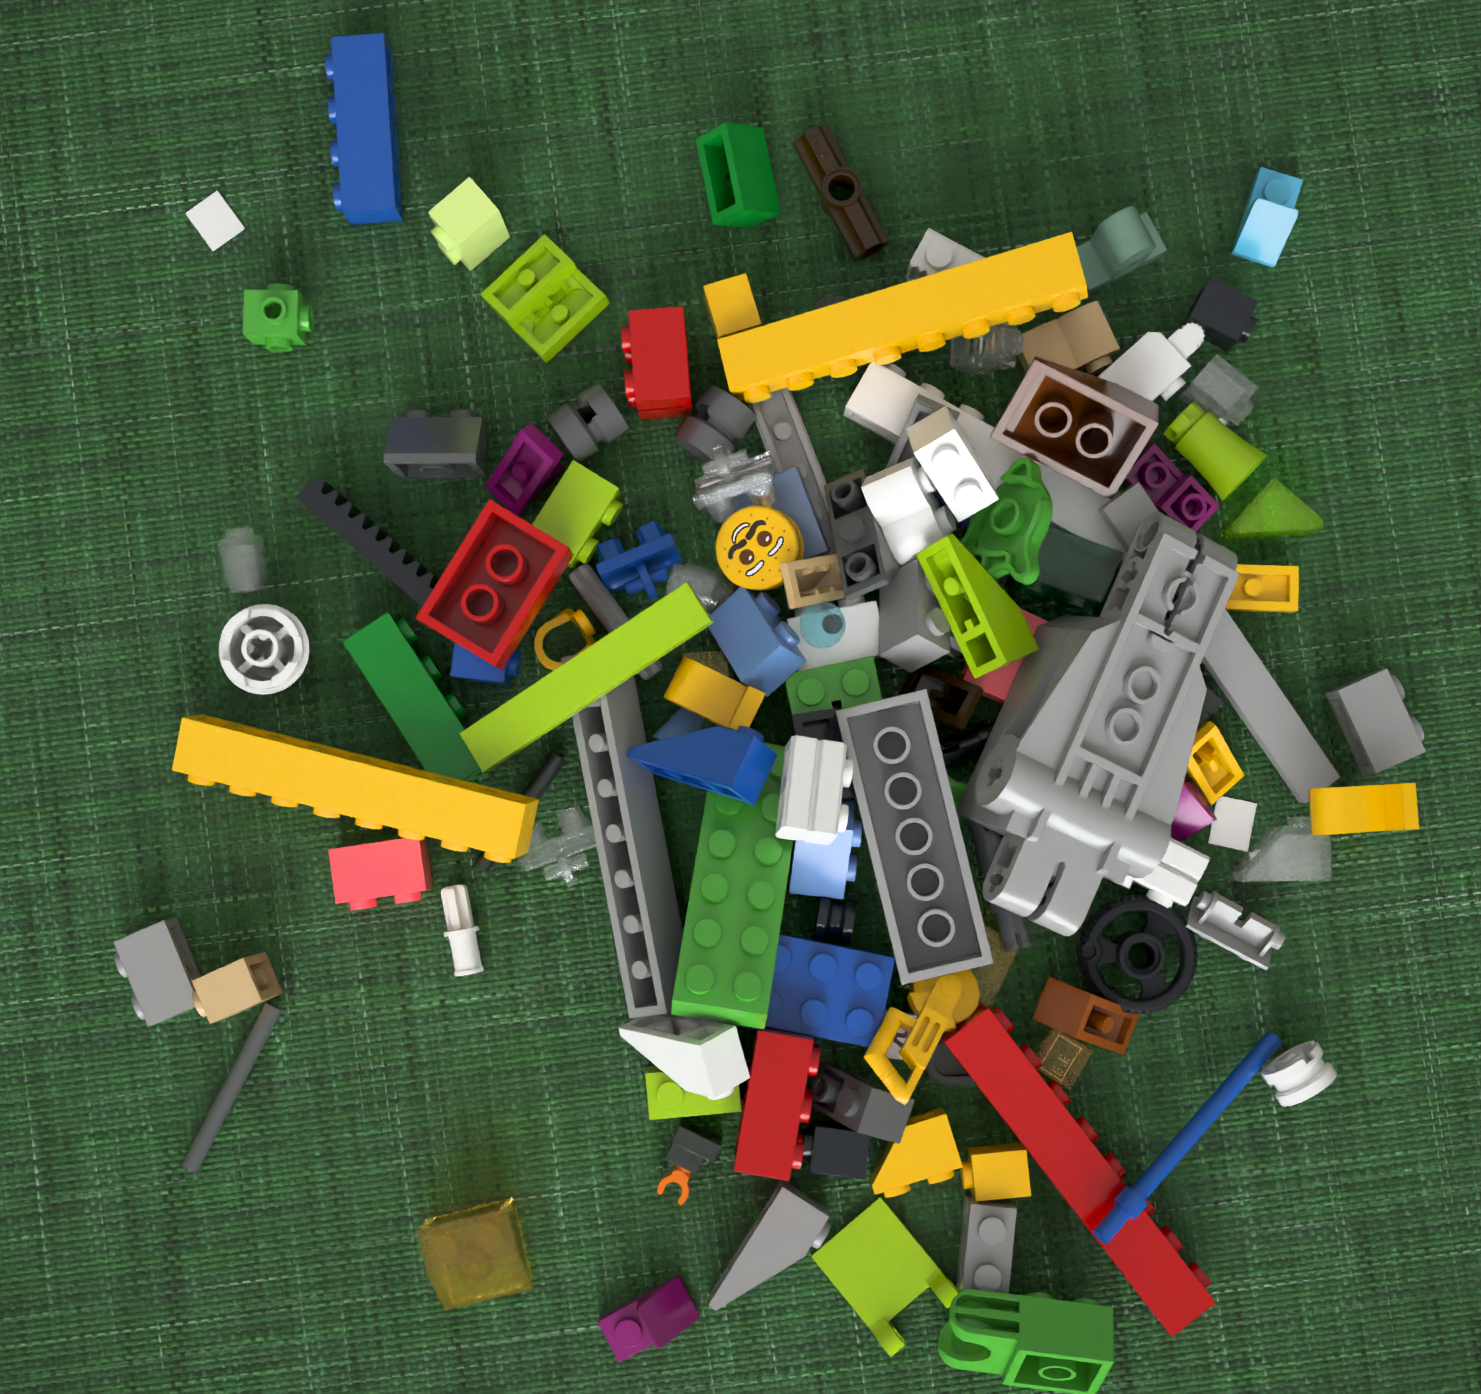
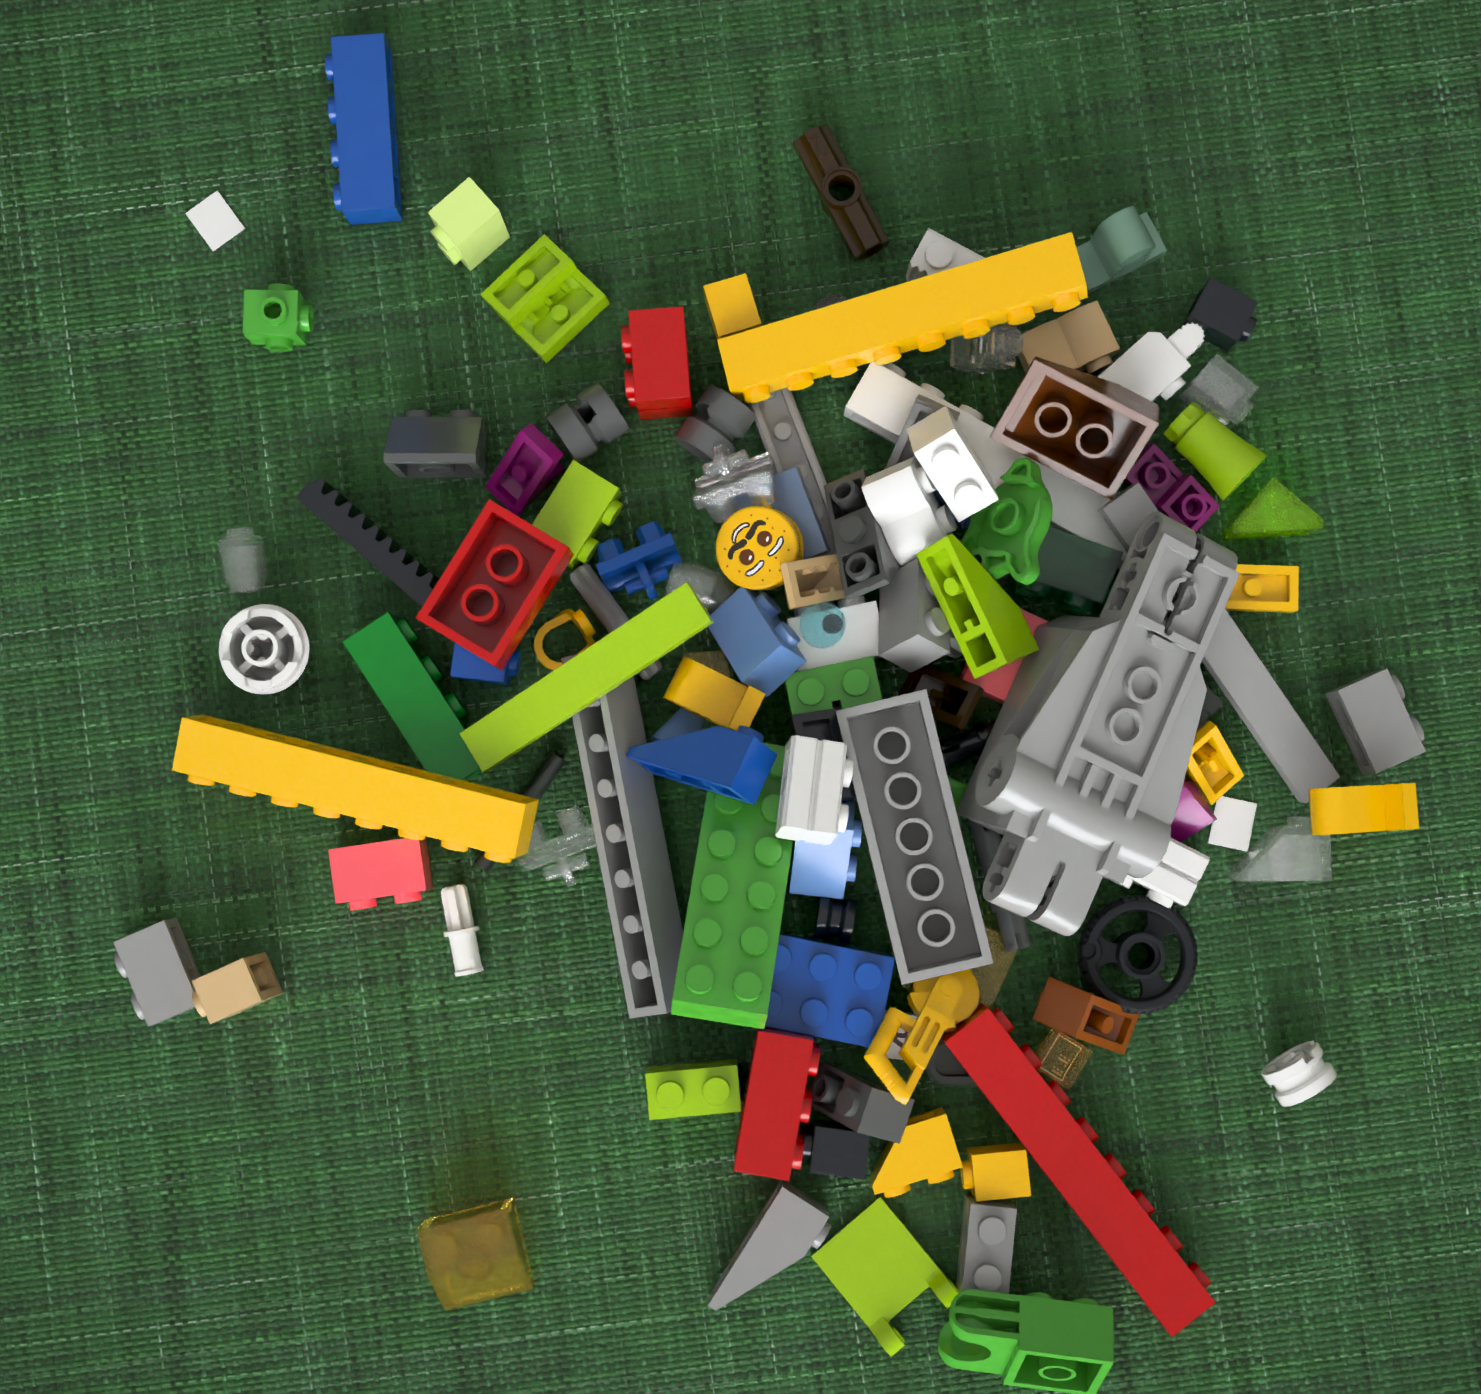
(231, 1087): dark grey bar -> none
(649, 1319): magenta slope -> none
(687, 1152): pearl dark grey piece -> none
(693, 1052): white slope -> none
(738, 175): green brick -> none
(1131, 1201): blue bar -> none
(1217, 920): light grey hinge -> none
(1267, 217): medium azure slope -> none

